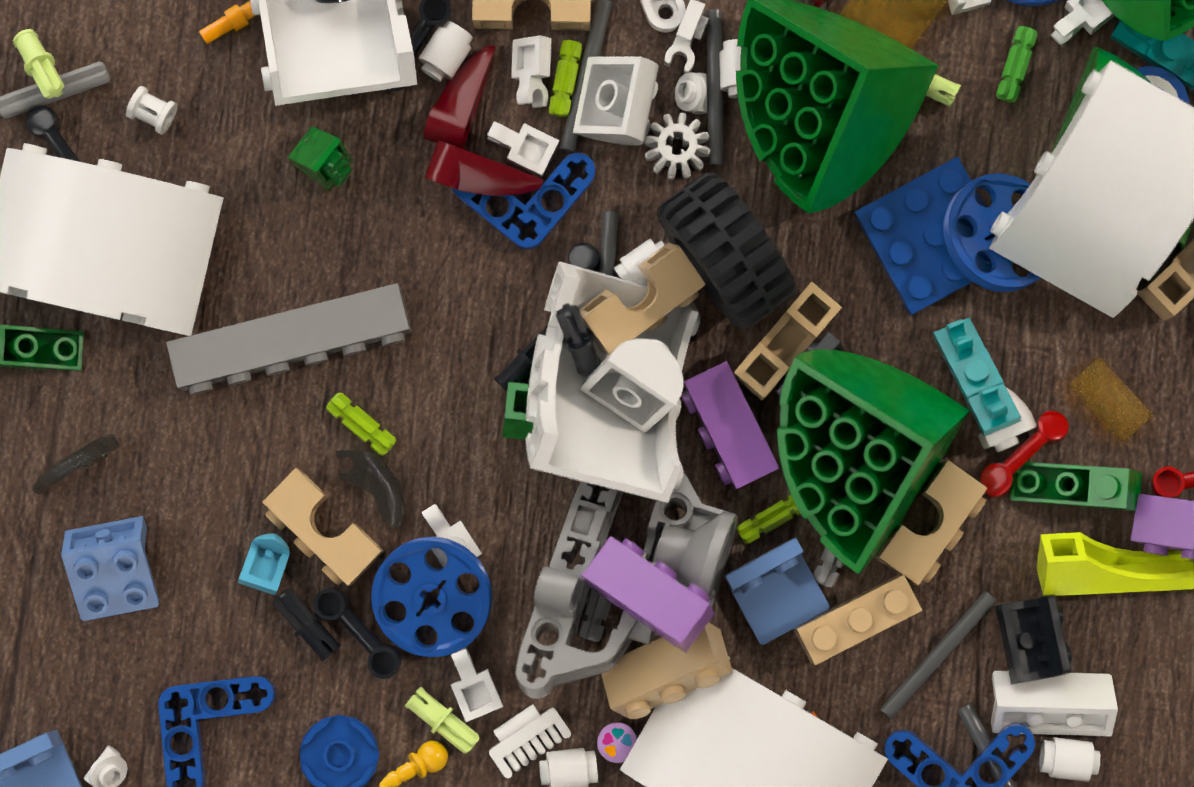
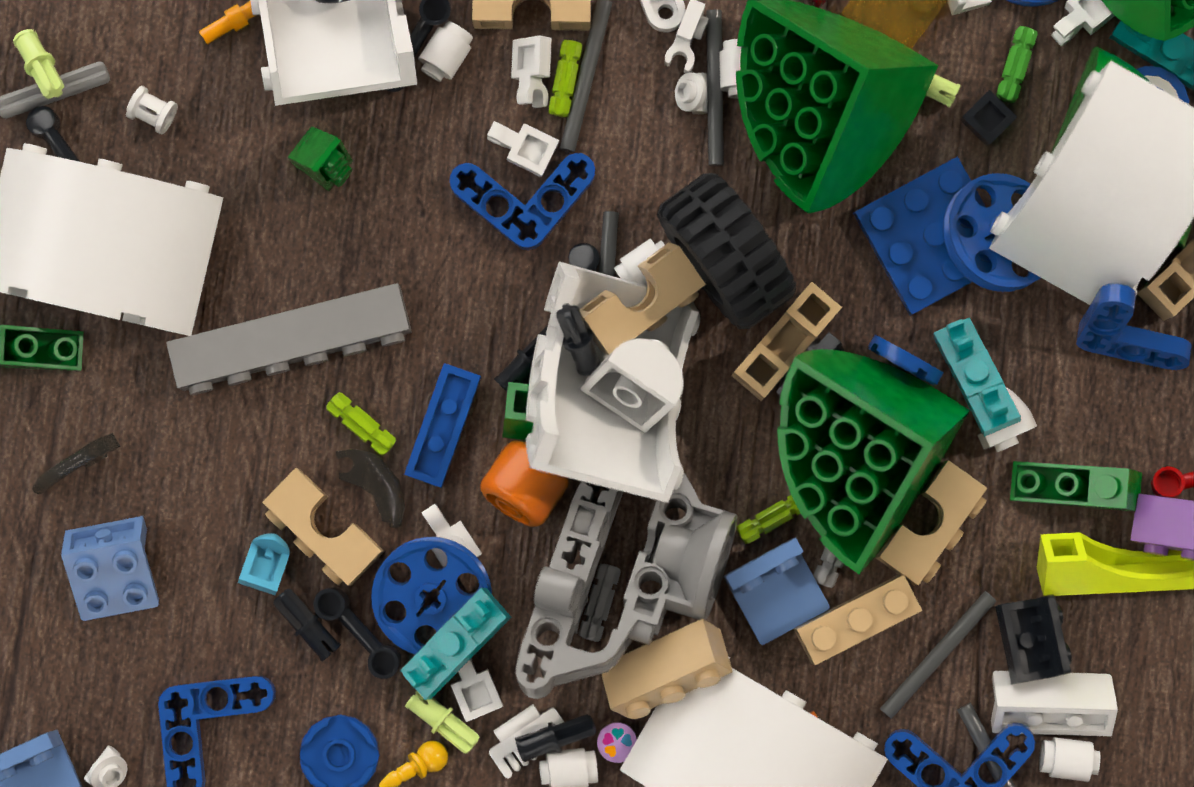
(442, 425): none -> blue plate
(455, 643): none -> teal plate
(457, 105): dark red piece -> none
(477, 174): dark red piece -> none
(519, 490): none -> orange head
(554, 737): none -> black axle
(616, 99): white brick -> none
(649, 593): medium lavender brick -> none
(664, 152): white gear -> none
(728, 426): medium lavender brick -> none
(905, 360): none -> blue tile
(988, 118): none -> black plate
(1050, 429): red bar -> none
(1106, 332): none -> blue beam
(1110, 399): clear yellow plate -> none

